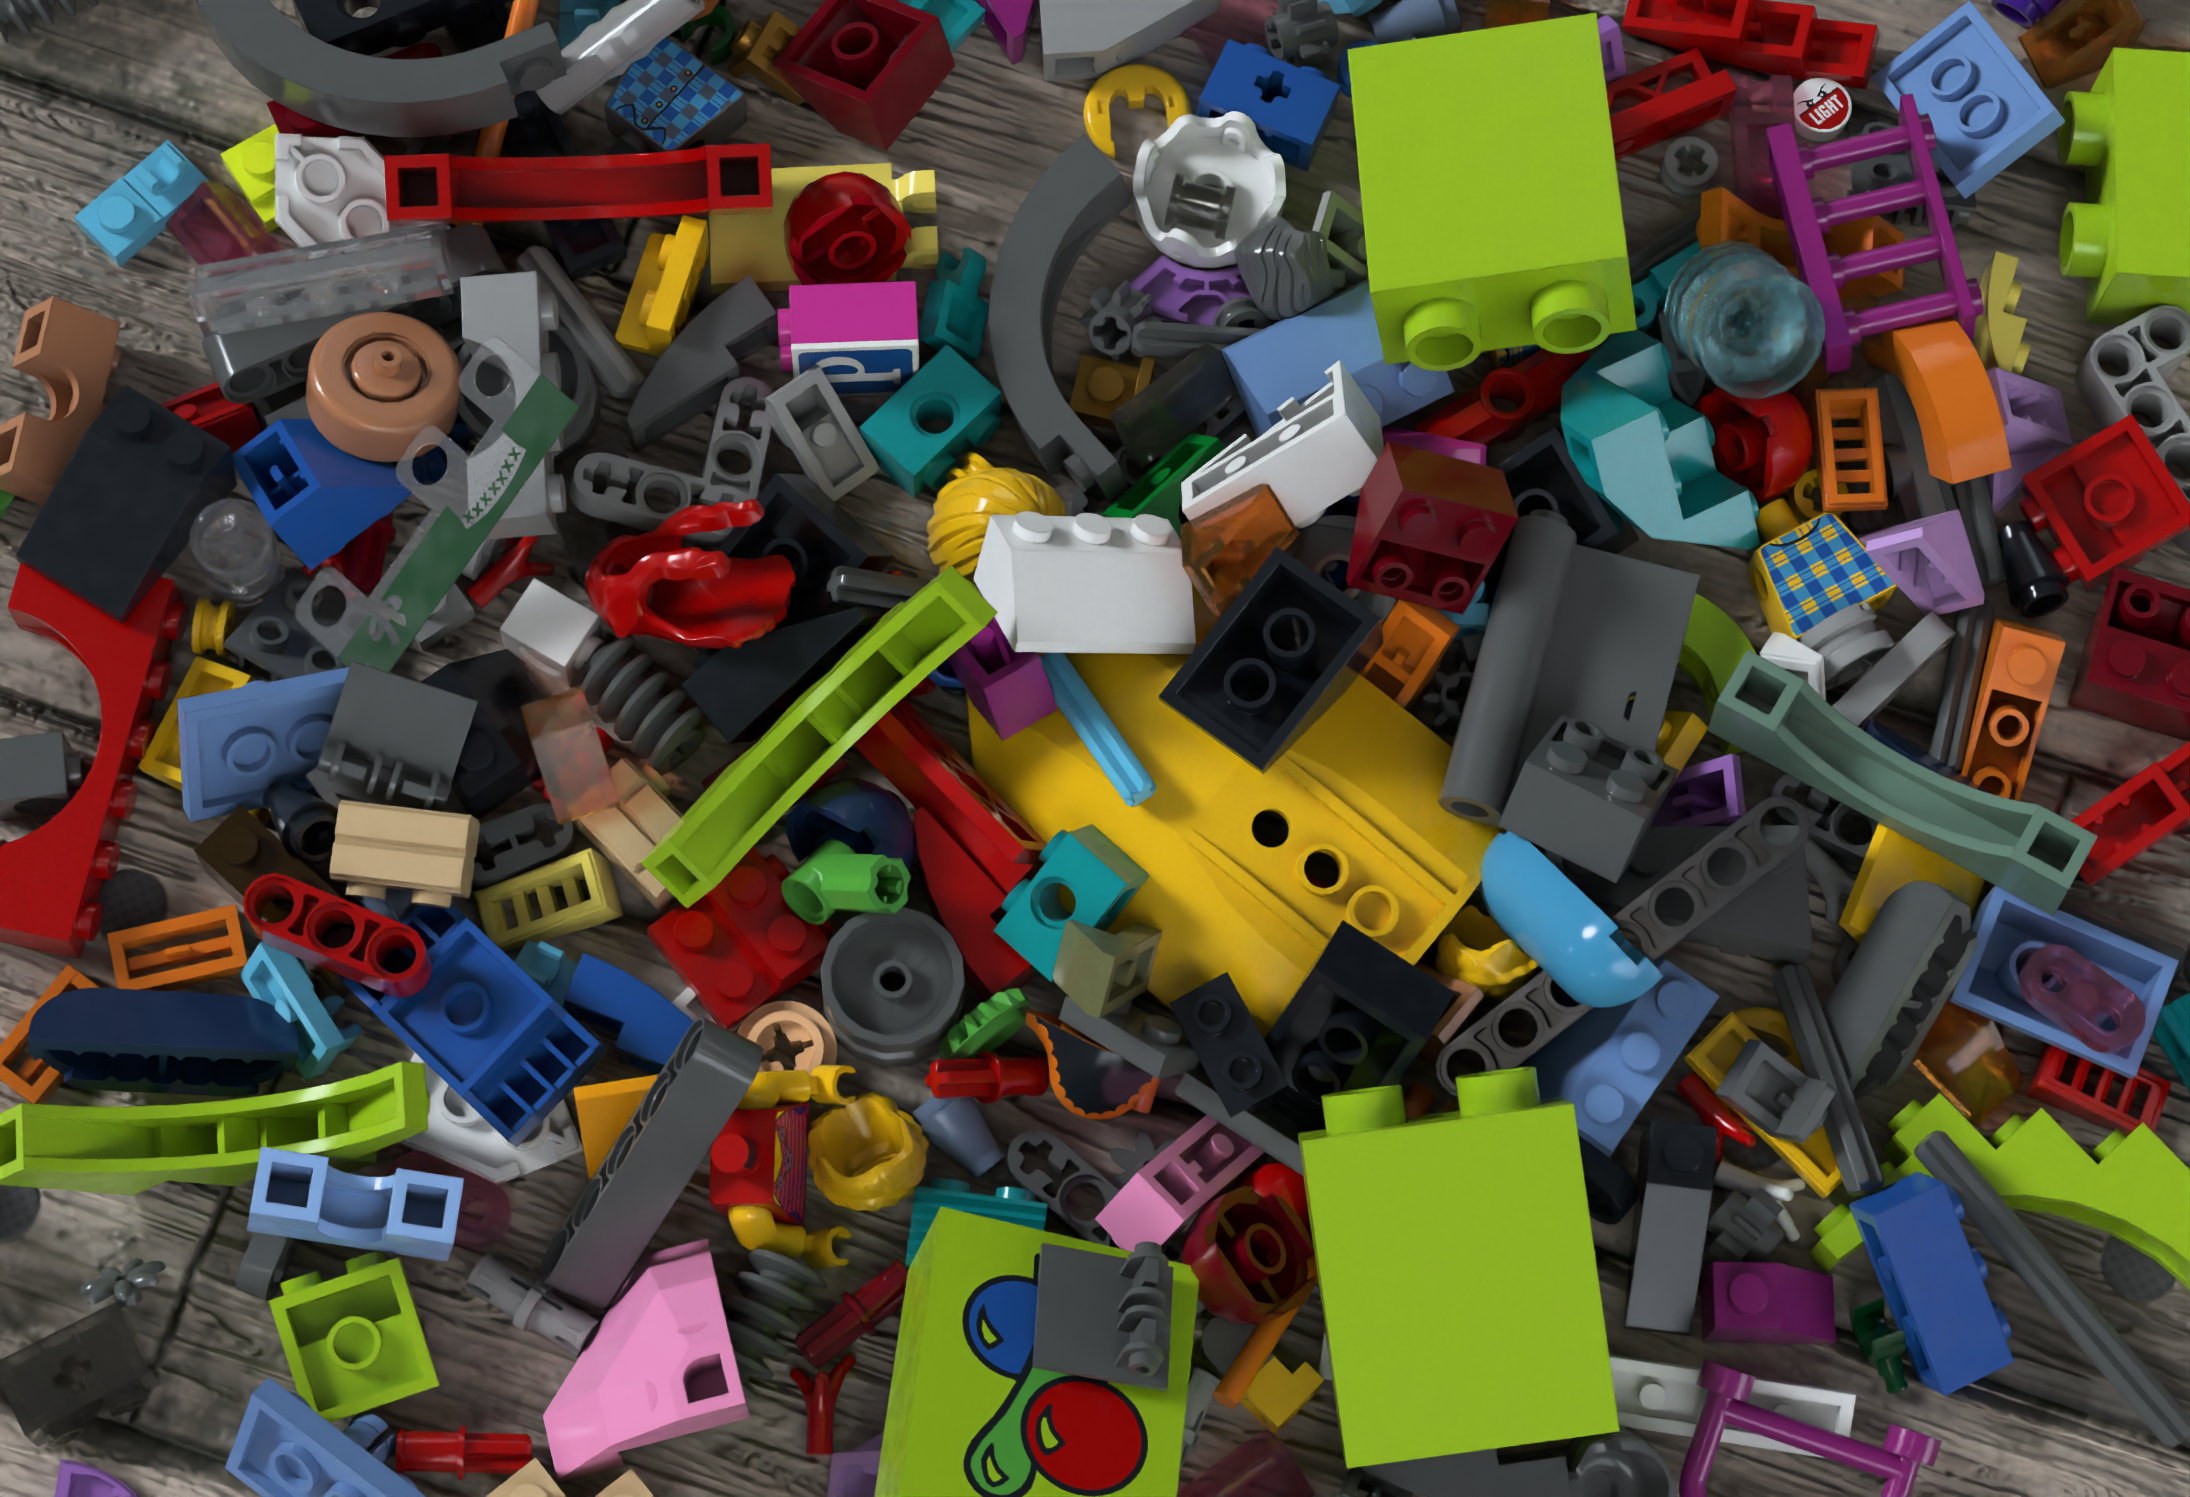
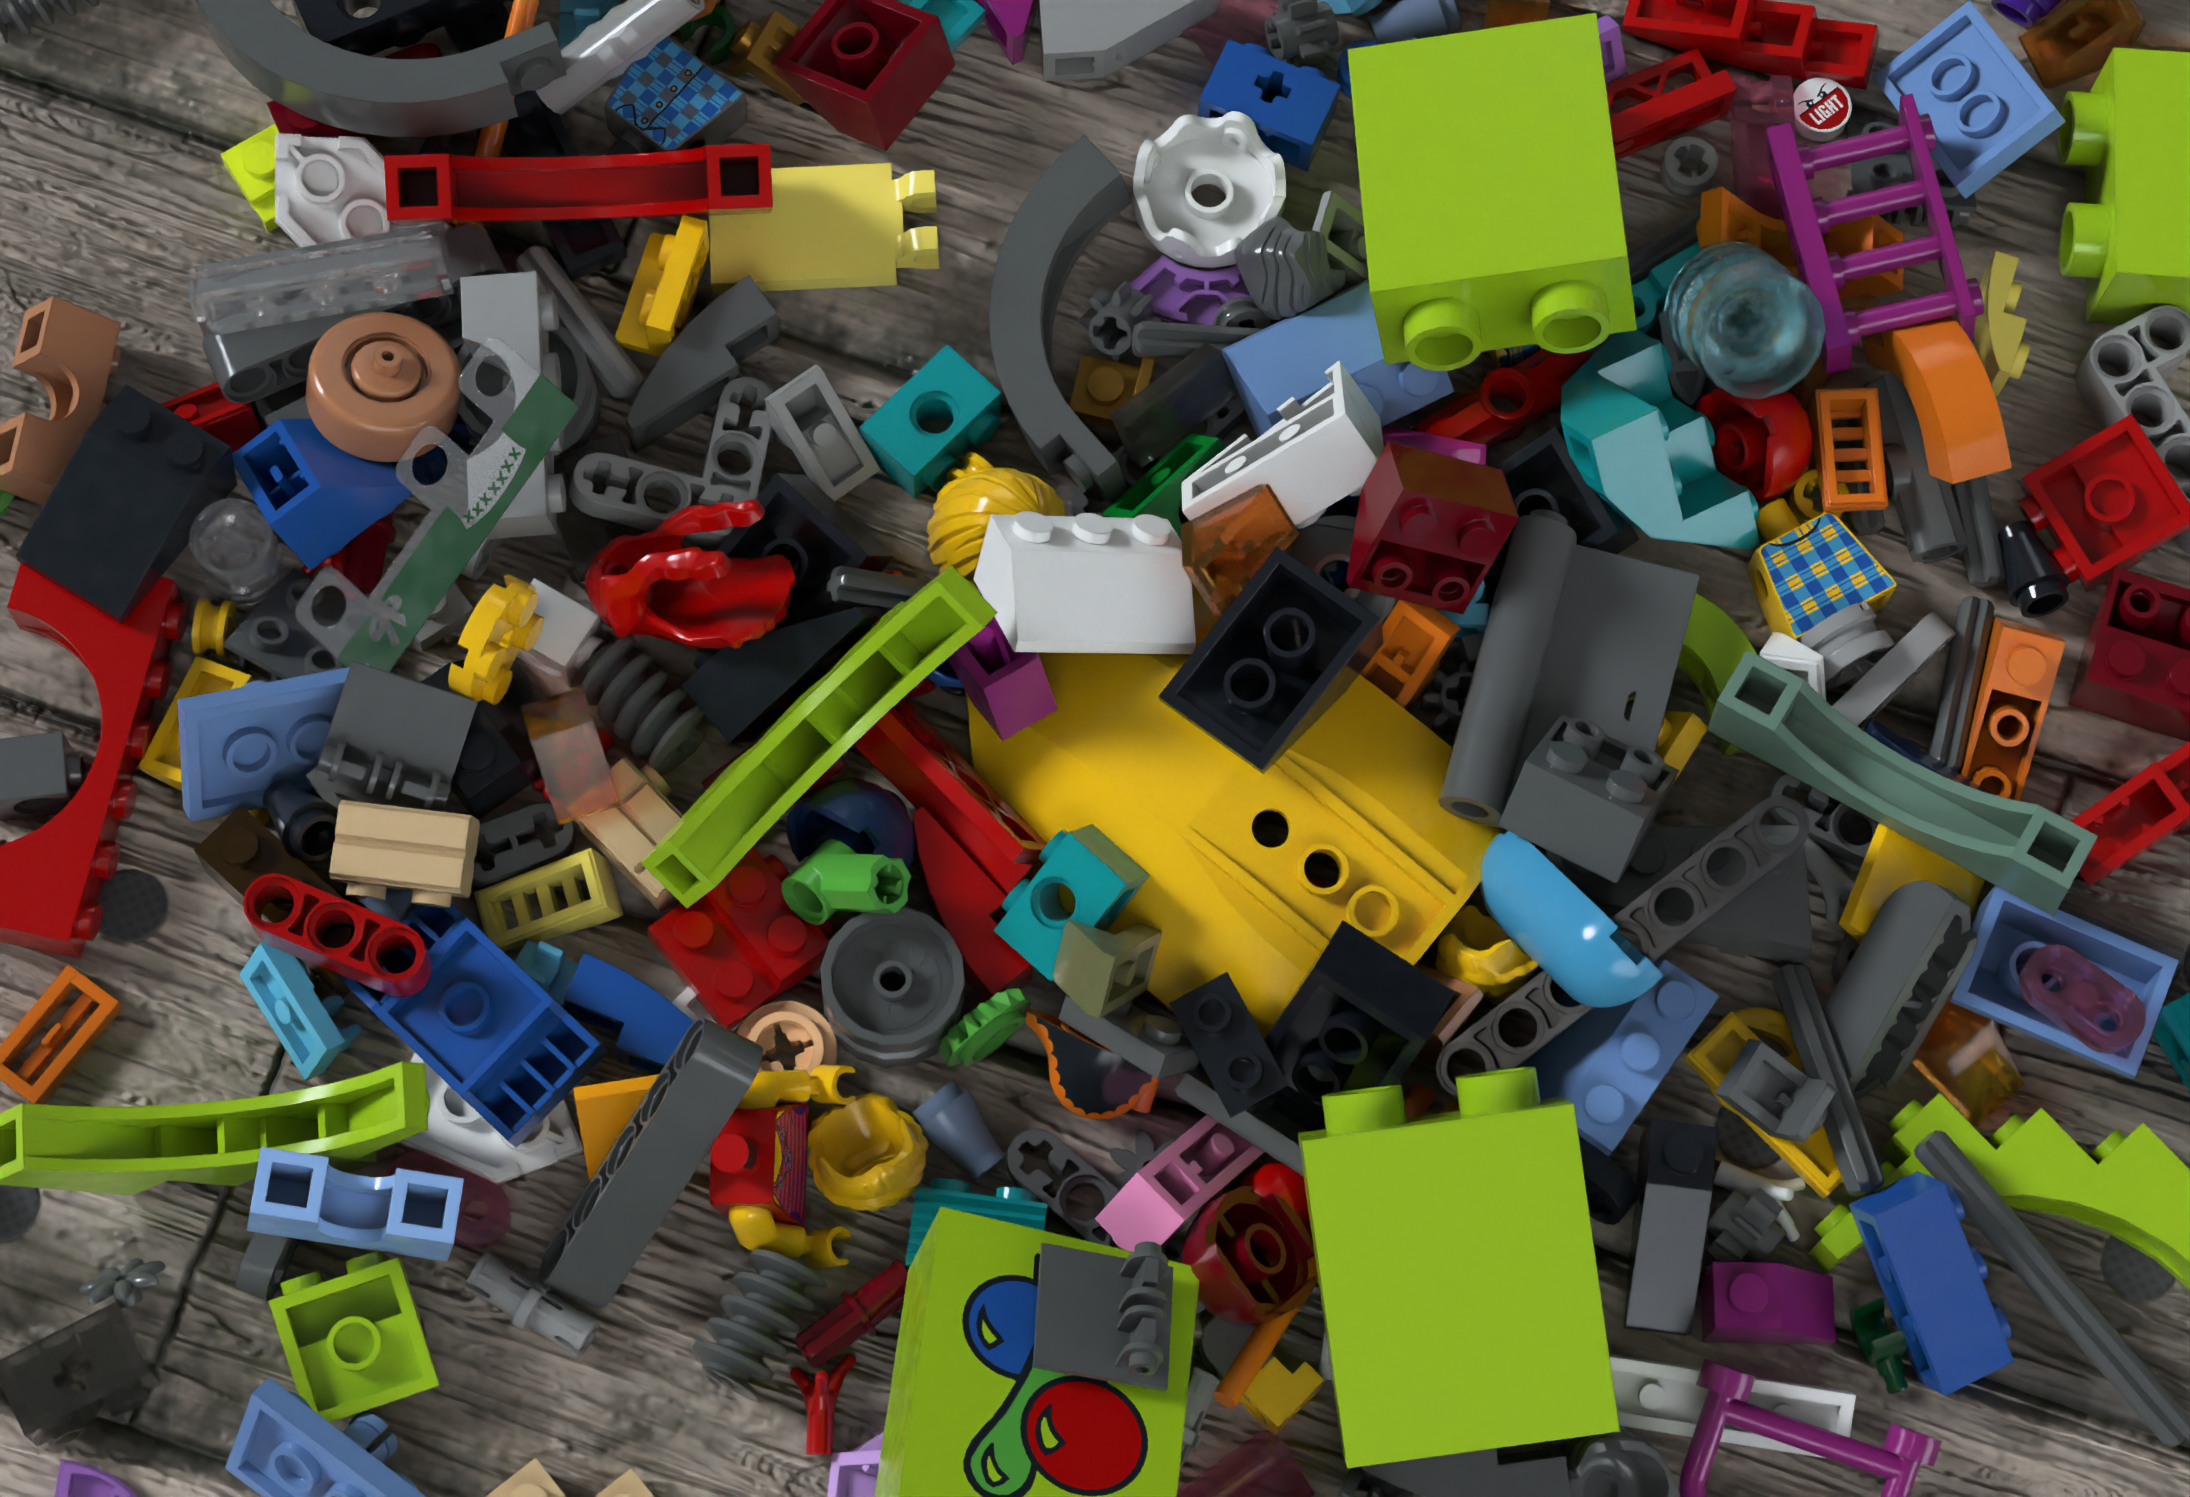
(140, 203): medium azure plate -> none
(163, 1041): dark blue brick -> none
(174, 928): orange tile -> none
(219, 226): clear pink slope -> none
(462, 1452): red axle -> none
(494, 635): none -> yellow plate
(508, 569): red bar -> none
(651, 1368): bright pink brick -> none
(845, 231): red cylinder -> none
(855, 333): piece -> none
(952, 307): teal plate -> none
(988, 1077): red axle -> none
(1097, 730): medium azure axle -> none
(1133, 84): yellow head -> none
(1200, 206): clear smoke bush -> none
(1705, 795): medium lavender slope -> none
(1714, 1113): red bar -> none
(1929, 562): lavender slope -> none
(2033, 429): lavender slope -> none
(2070, 1098): red slope -> none

